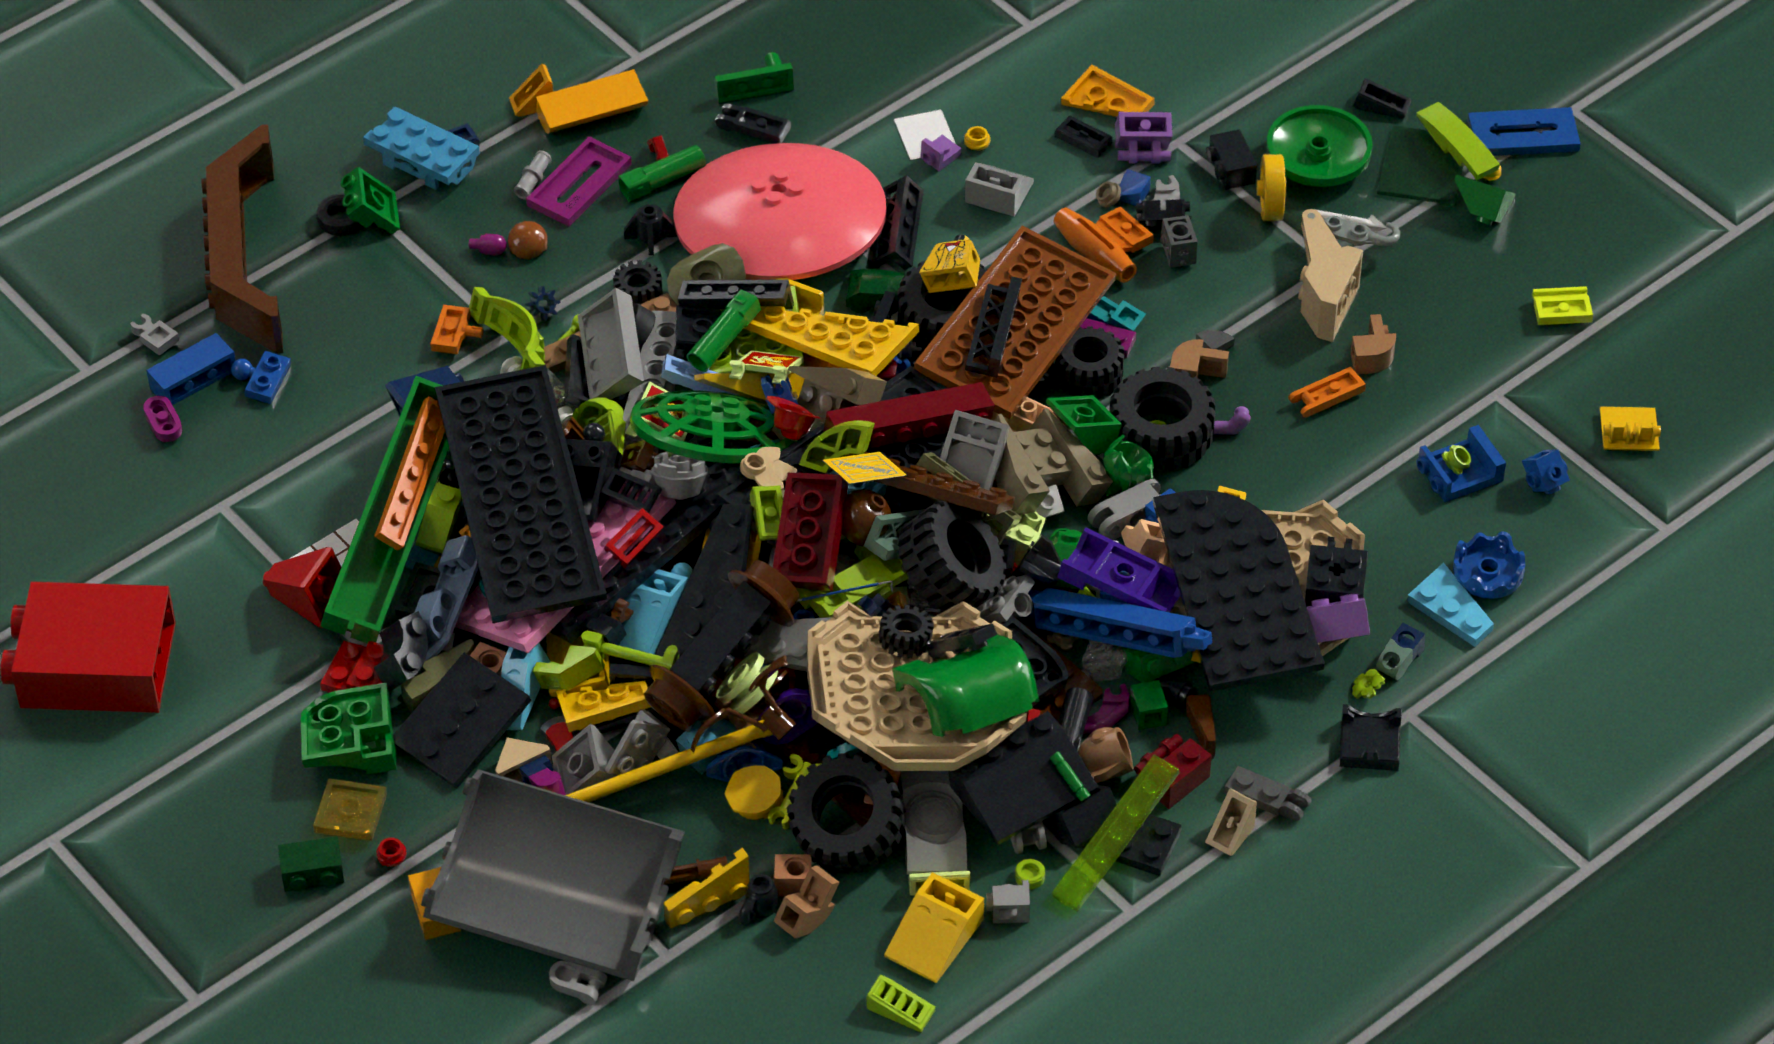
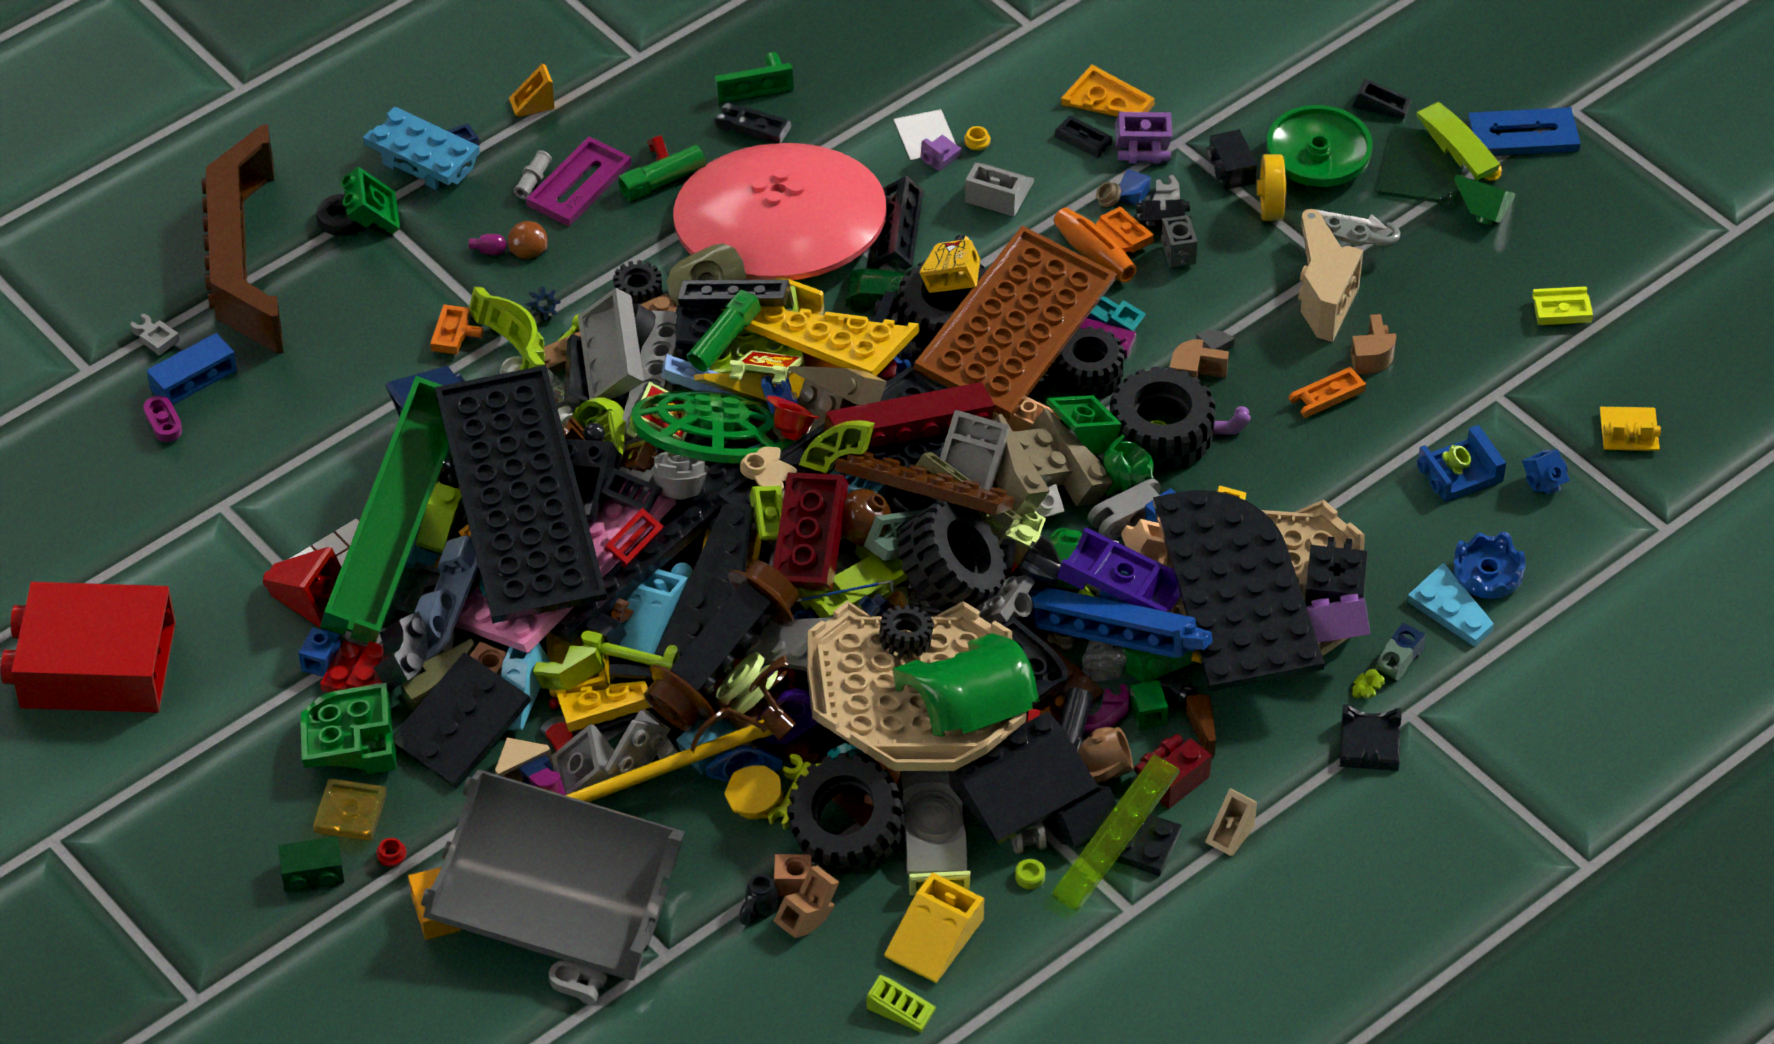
(264, 378): blue plate -> none
(319, 651): none -> blue brick
(411, 476): orange plate -> none
(590, 101): light orange brick -> none
(650, 225): black brick -> none
(694, 871): reddish brown axle -> none
(720, 887): yellow wing -> none
(864, 467): yellow sticker -> none
(961, 640): black hinge -> none
(1003, 327): black fence -> none
(1009, 903): light grey brick -> none
(1069, 776): green wheel -> none
(1269, 794): dark grey hinge -> none

